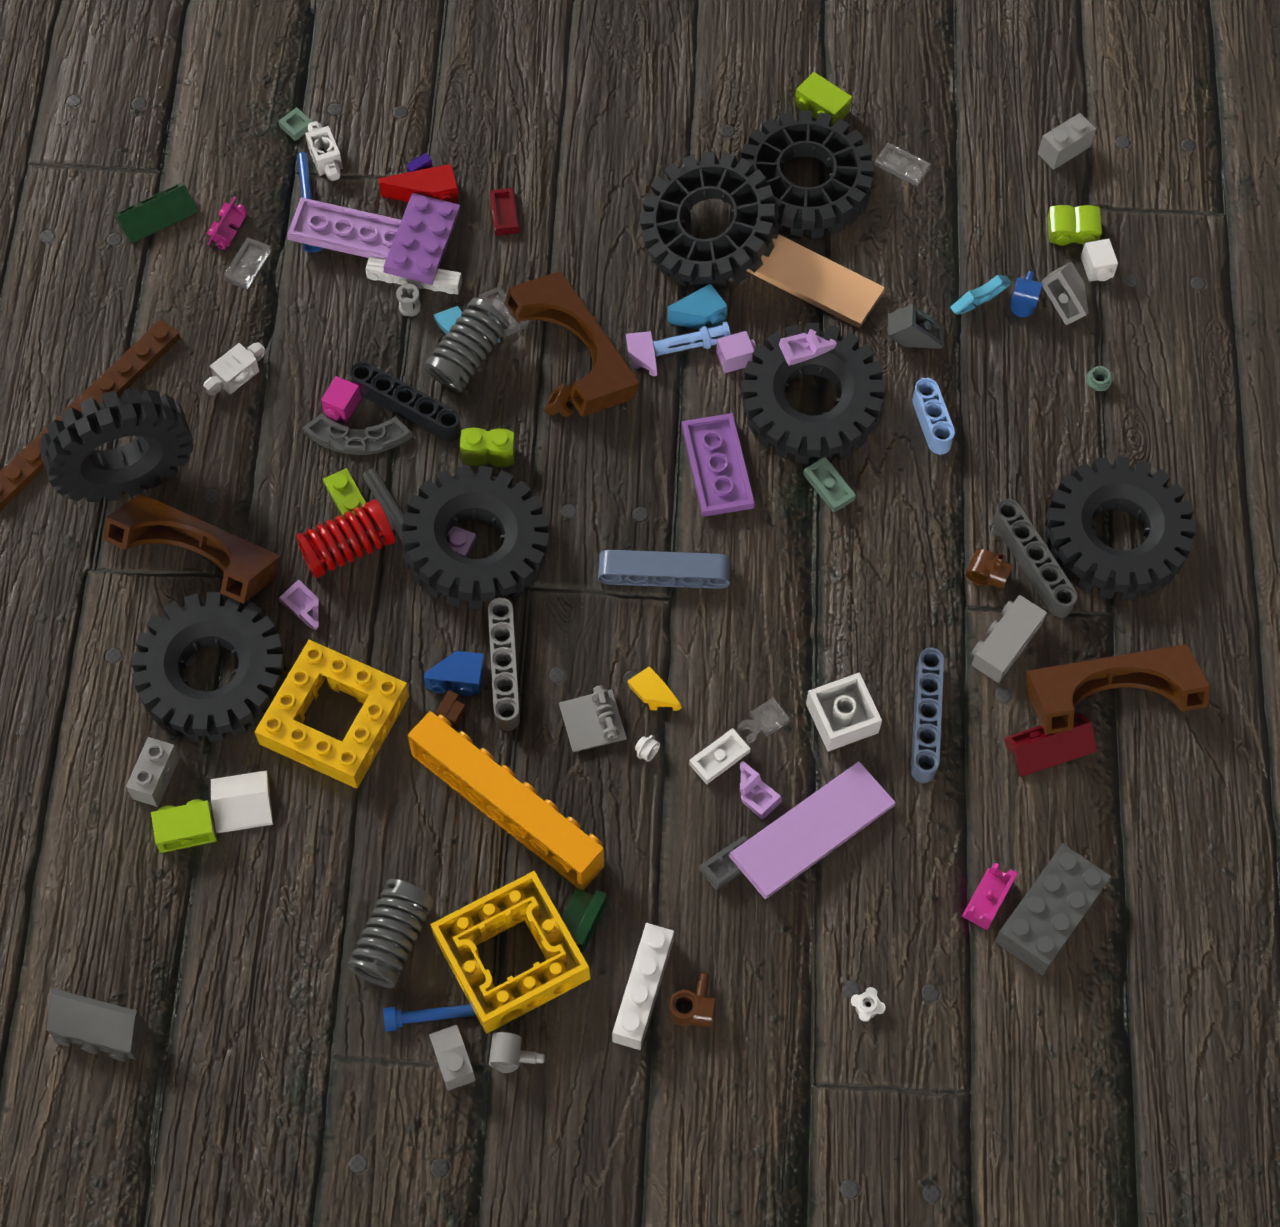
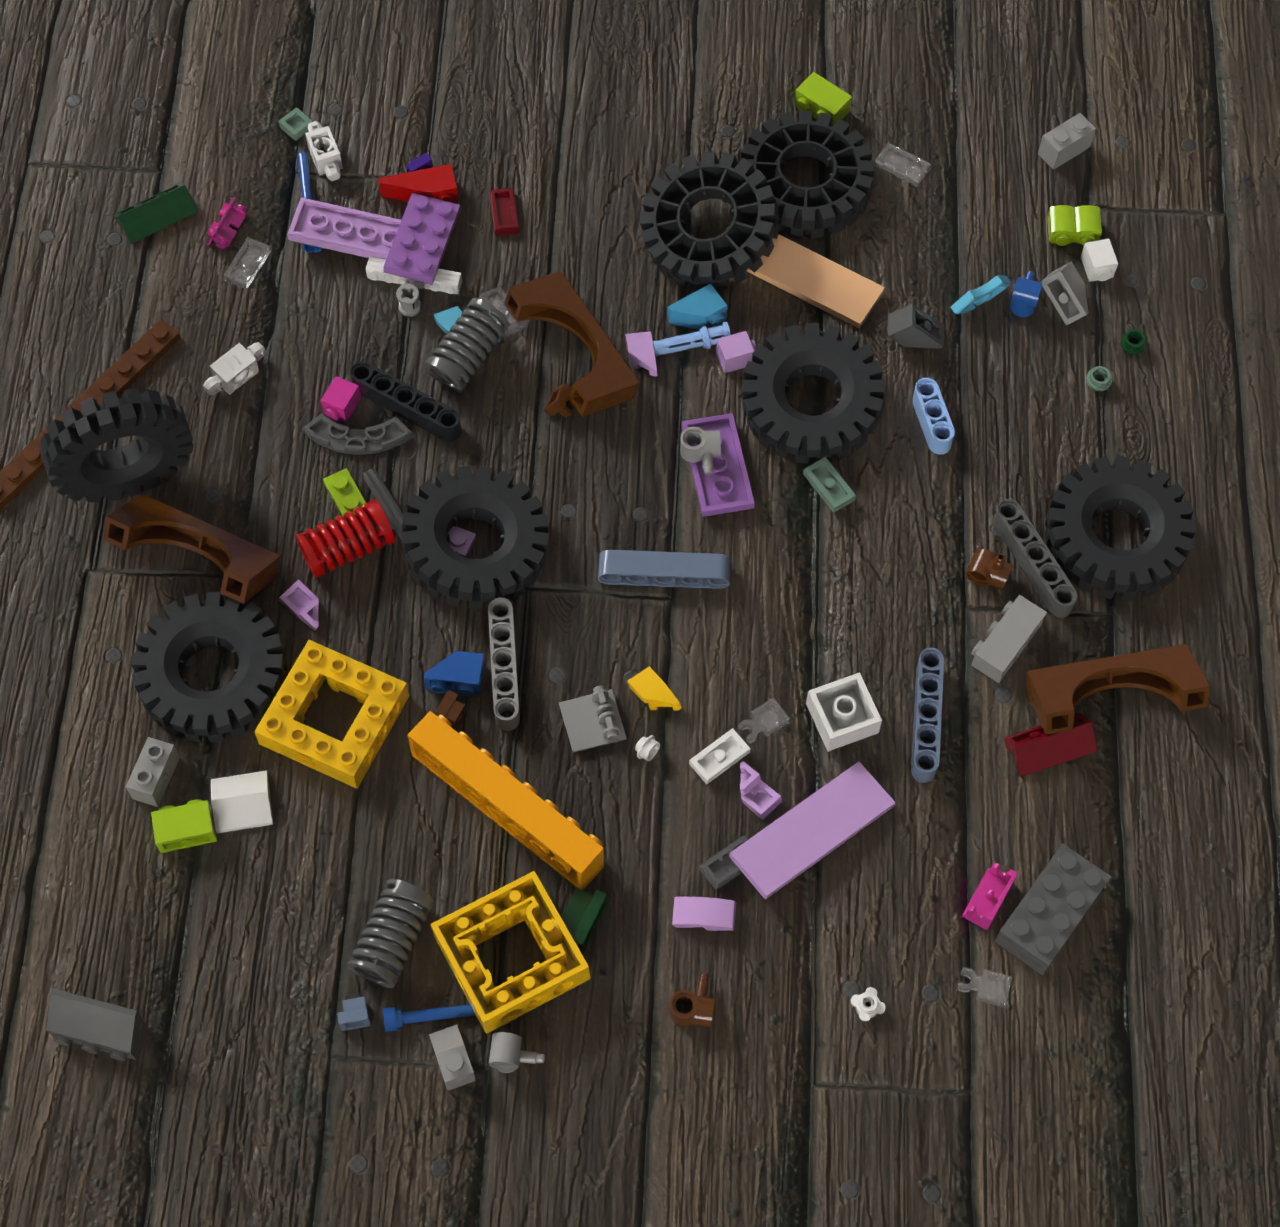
(354, 1014): none -> sand blue piece
(485, 447): lime brick -> none
(643, 986): white brick -> none
(704, 912): none -> lavender slope
(707, 448): none -> light grey piece
(804, 347): lavender slope -> none
(990, 986): none -> clear plate
(1133, 336): none -> dark green plate

